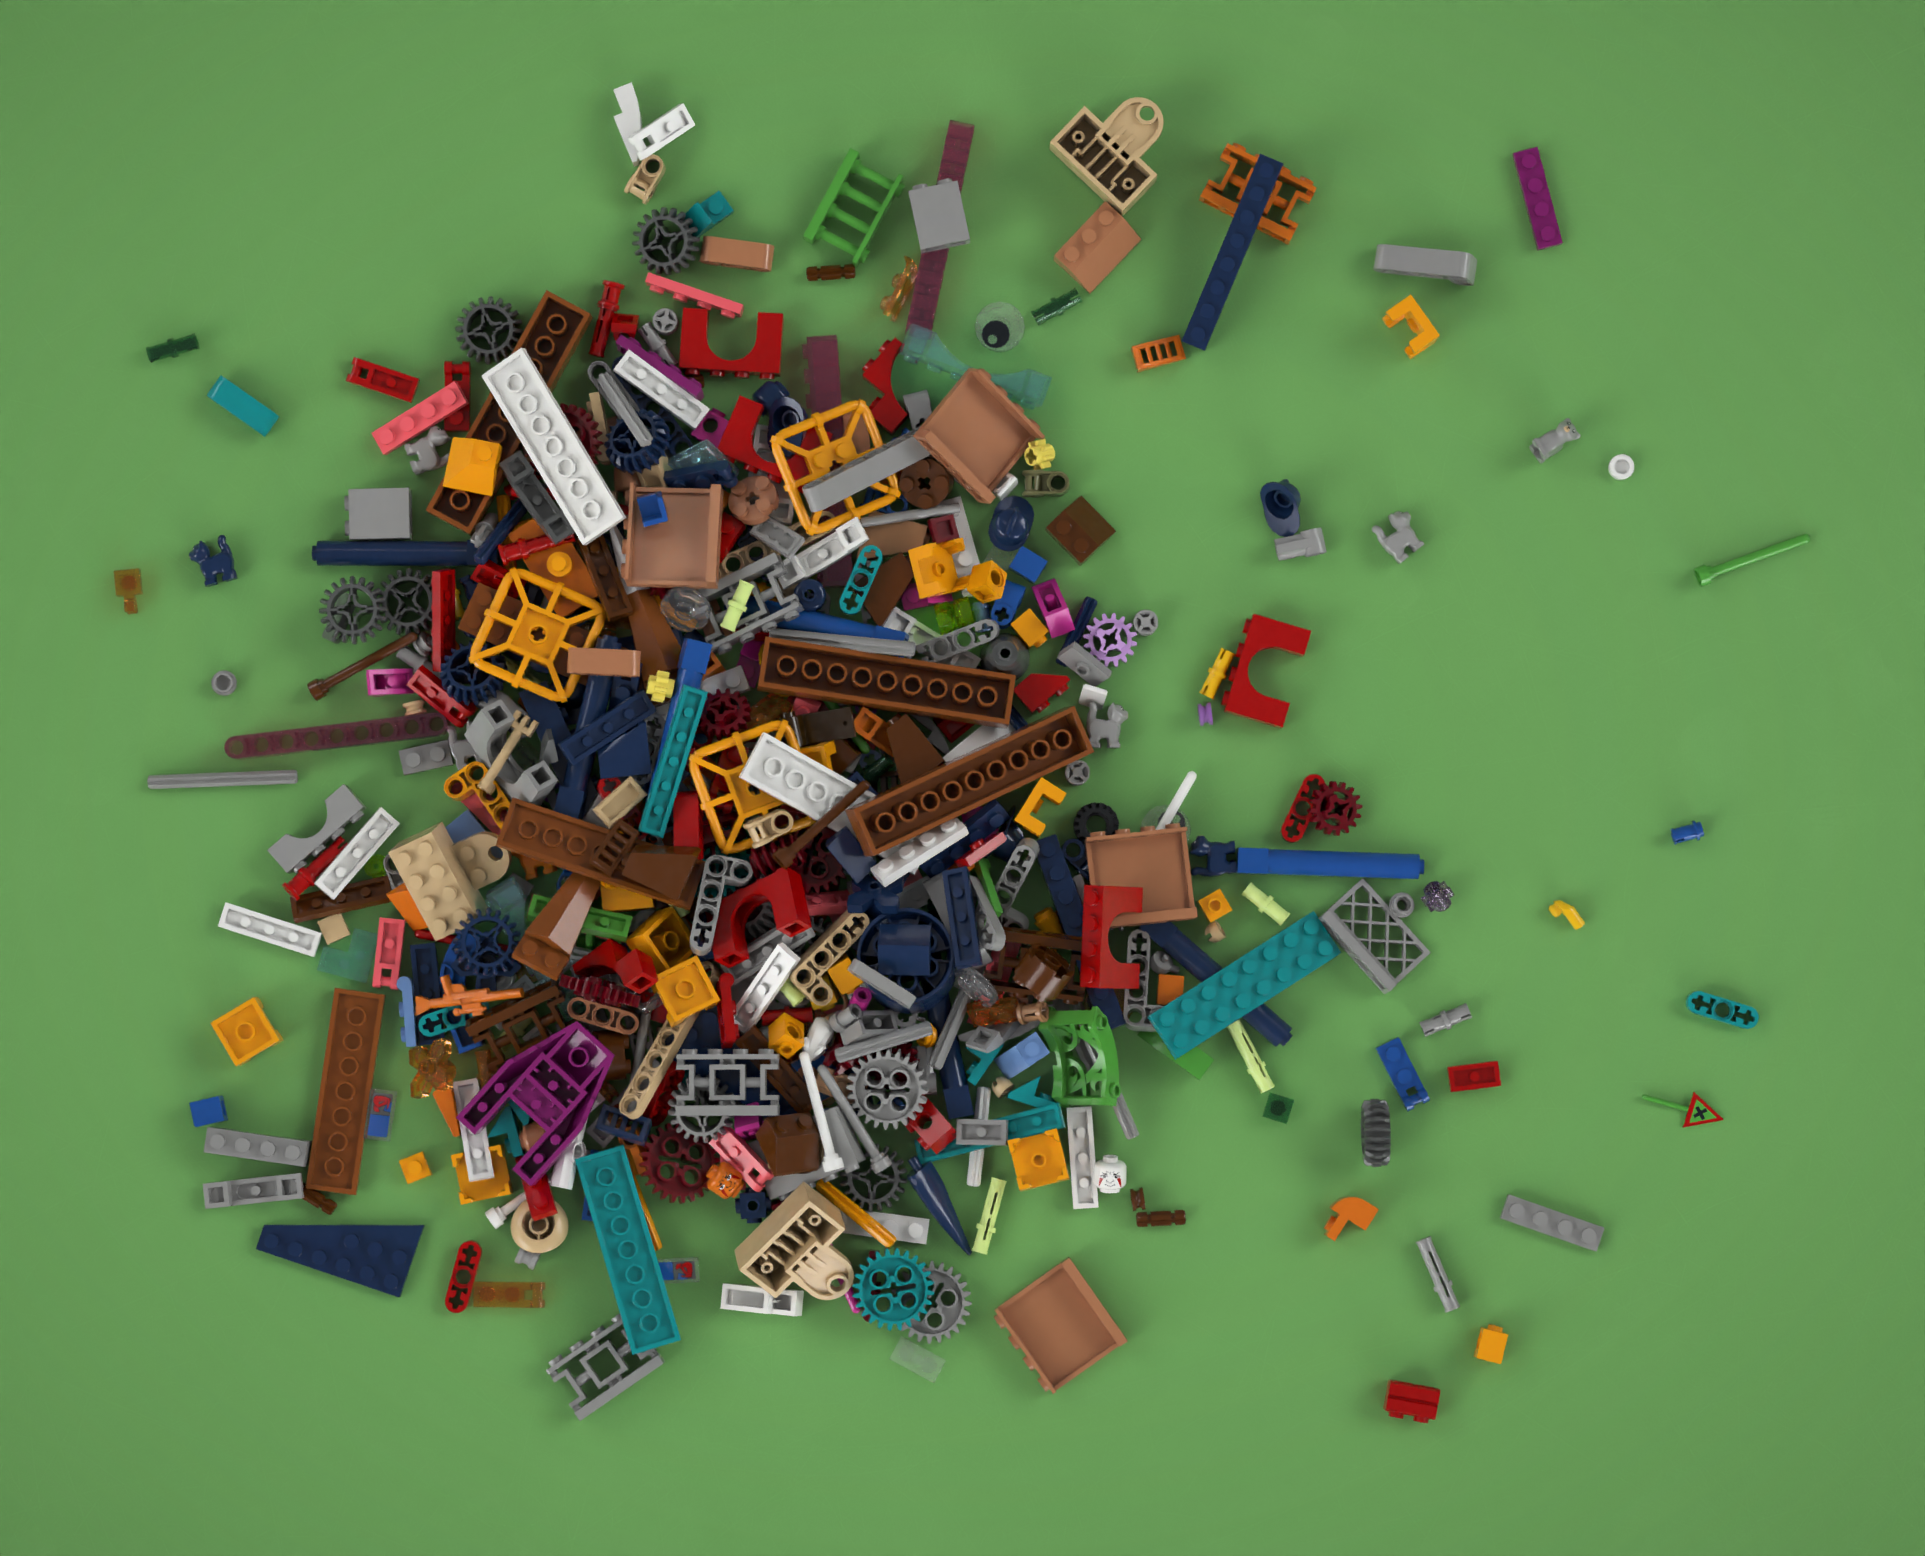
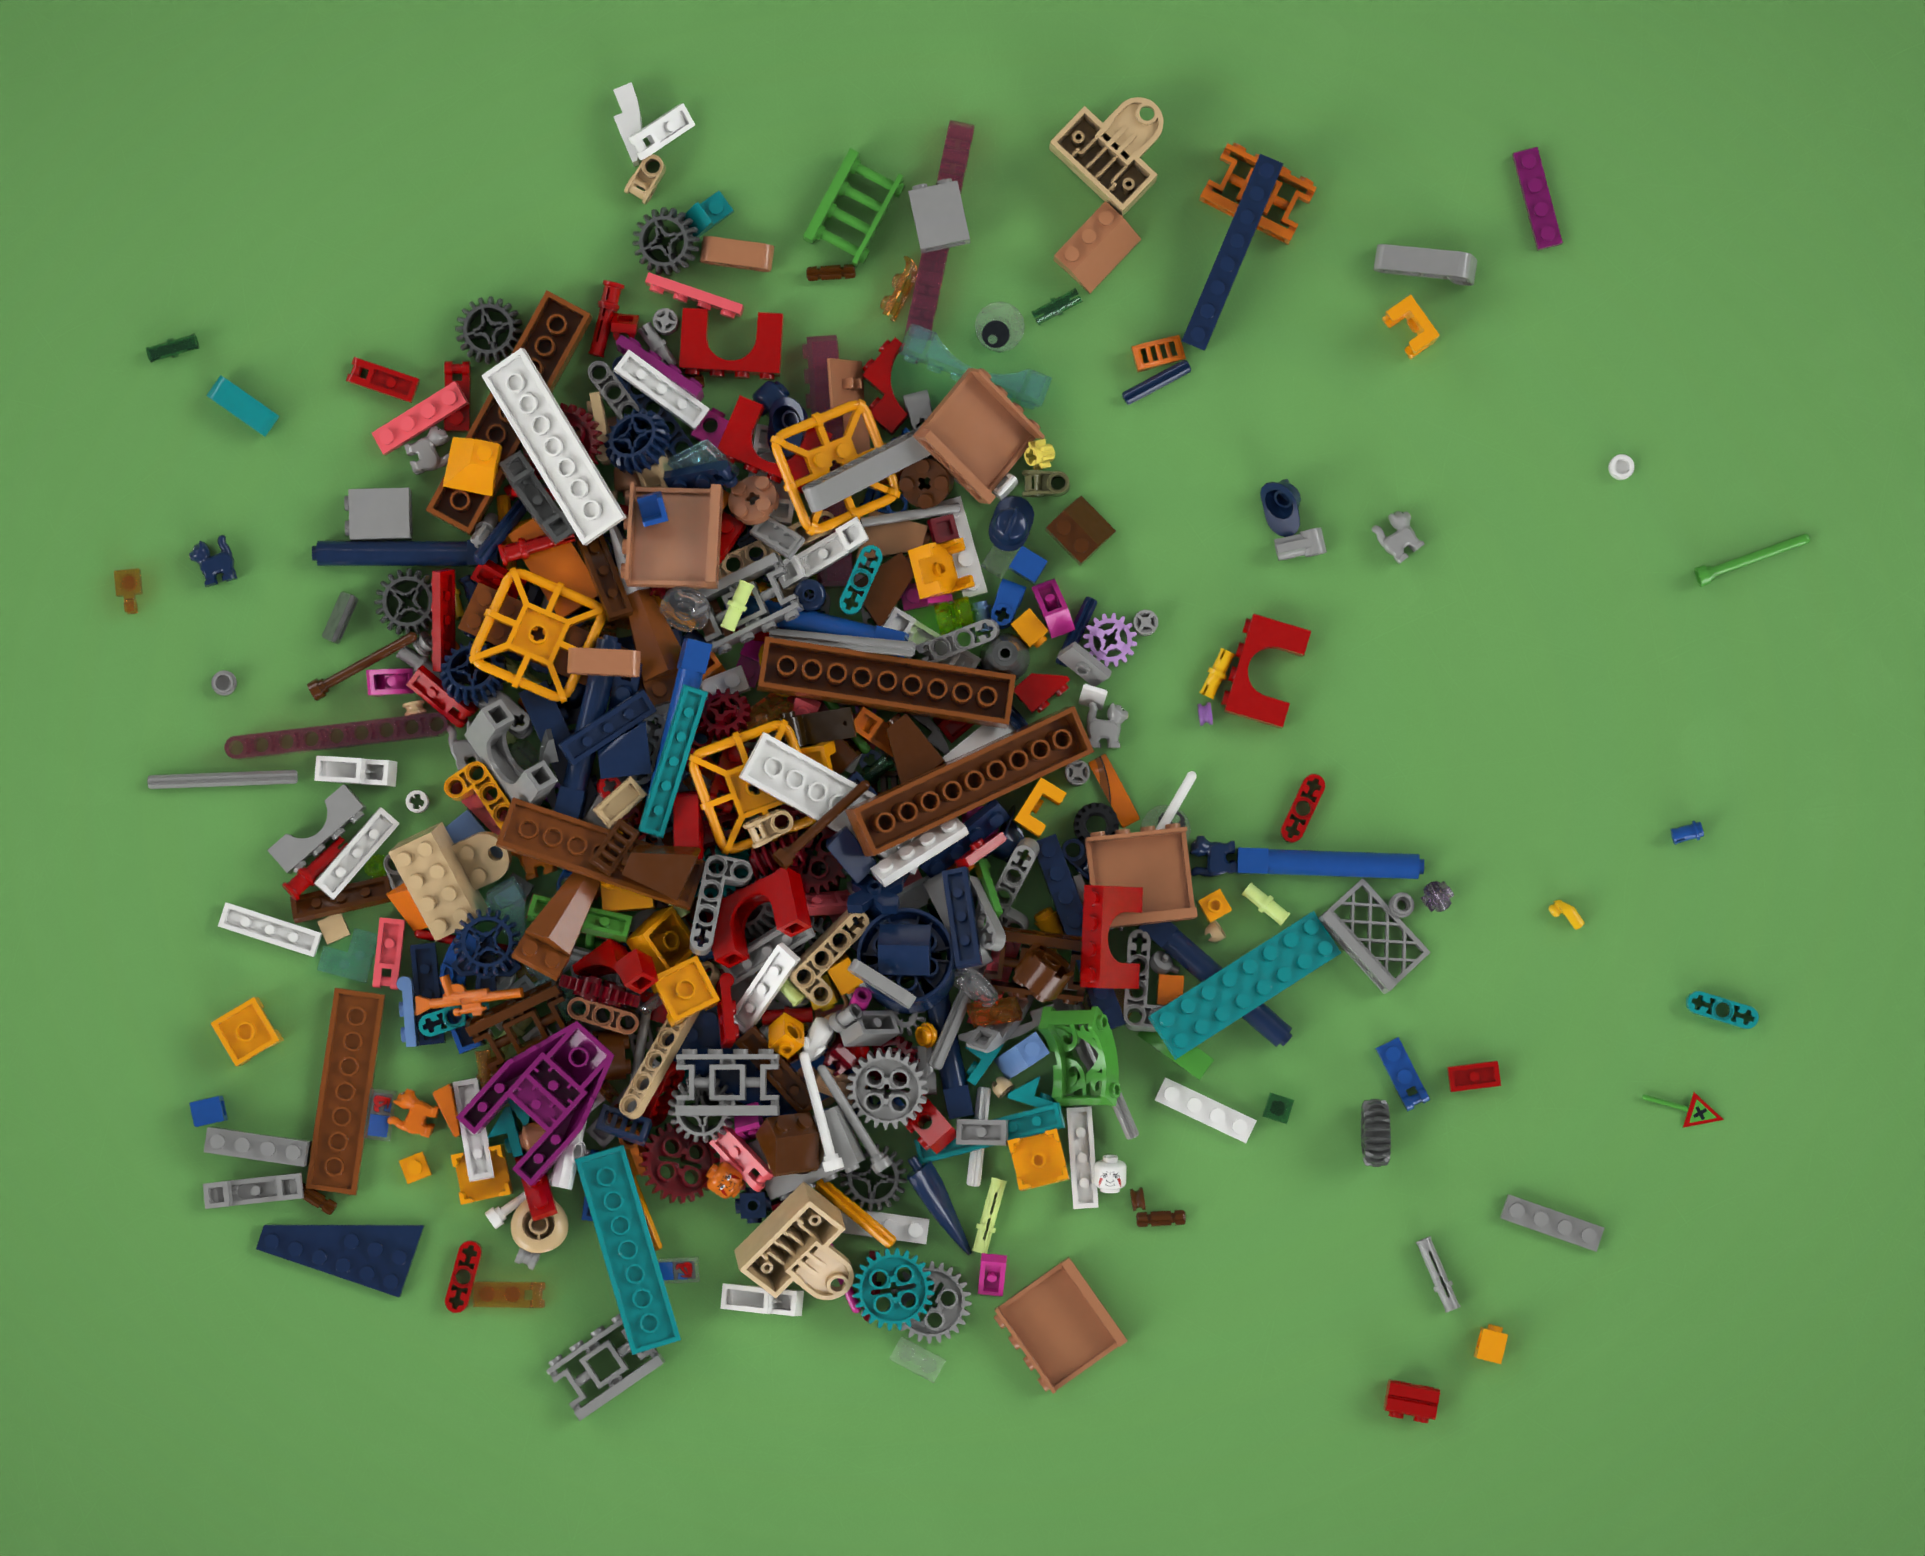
(353, 621): dark grey gear -> none
(356, 771): none -> white slope
(418, 1112): none -> orange animal
(423, 796): none -> white bush
(426, 757): light grey plate -> none
(432, 1067): clear orange plant -> none
(519, 729): tan hinge -> none
(559, 564): light orange plate -> none
(625, 409): light grey axle -> none
(660, 686): light yellow gear -> none
(844, 381): none -> nougat piece
(883, 1041): light grey axle -> none
(987, 582): light orange brick -> none
(992, 1274): none -> dark pink slope
(1032, 1012): medium nougat bush -> none
(1114, 790): none -> orange sticker
(1156, 382): none -> dark blue axle
(1205, 1110): none -> white plate
(1250, 1056): yellowish green pin -> none
(1340, 818): dark red gear -> none
(1351, 1209): orange brick -> none
(1445, 1019): light grey pin -> none
(1553, 441): light grey animal -> none

